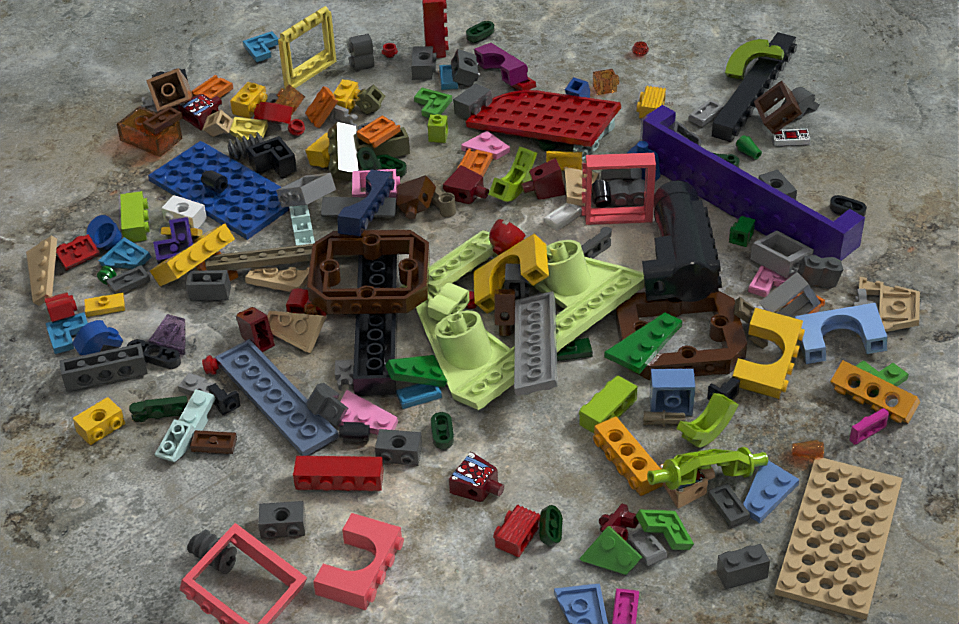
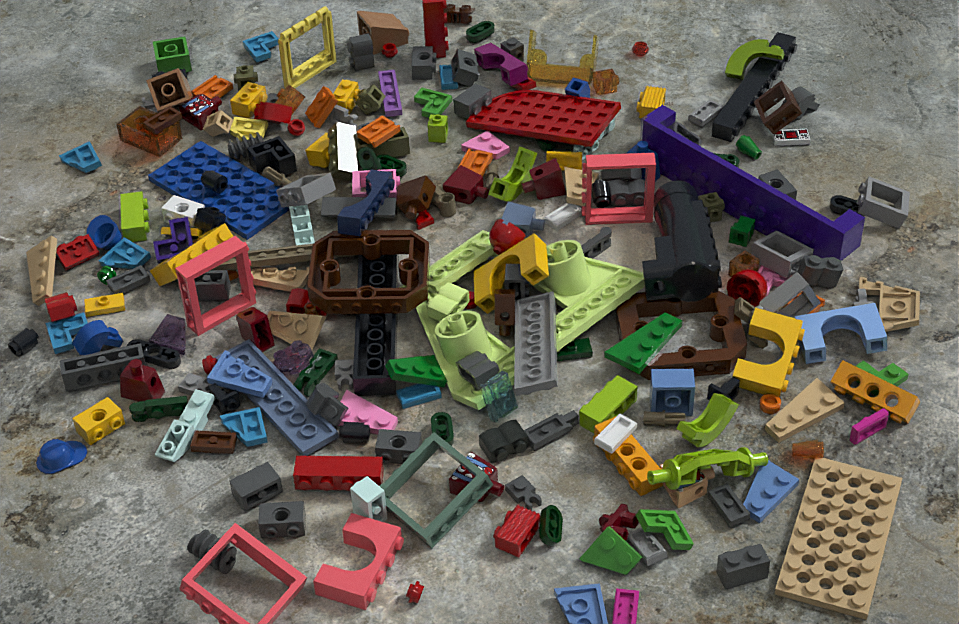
(23, 342): none -> black brick
(58, 455): none -> blue piece
(82, 158): none -> dark azure wing
(140, 382): none -> dark red torso
(172, 54): none -> bright green brick
(205, 262): none -> coral window
(209, 218): none -> black brick
(237, 376): none -> medium blue wing
(245, 74): none -> olive brick
(247, 425): none -> dark azure wing
(256, 486): none -> dark grey brick
(274, 176): none -> dark tan axle
(293, 358): none -> clear purple plate
(316, 371): none -> dark green hinge
(369, 500): none -> light aqua brick
(382, 29): none -> medium nougat slope
(389, 88): none -> medium lavender plate
(414, 592): none -> red plate
(424, 219): none -> red tile
(455, 509): none -> sand green window
(465, 10): none -> reddish brown hinge
(477, 369): none -> dark grey brick
(492, 171): none -> dark tan axle
(499, 396): none -> clear light blue plate
(503, 441): none -> pearl dark grey brick
(514, 48): none -> dark grey brick
(522, 217): none -> sand blue torso
(522, 490): none -> dark grey plate
(551, 428): none -> dark grey hinge
(559, 74): none -> clear yellow windscreen
(615, 433): none -> white tile
(714, 205): none -> olive brick
(743, 261): none -> clear orange brick
(747, 285): none -> red cylinder
(770, 403): none -> orange tile
(806, 409): none -> tan wing
(879, 211): none -> light grey window

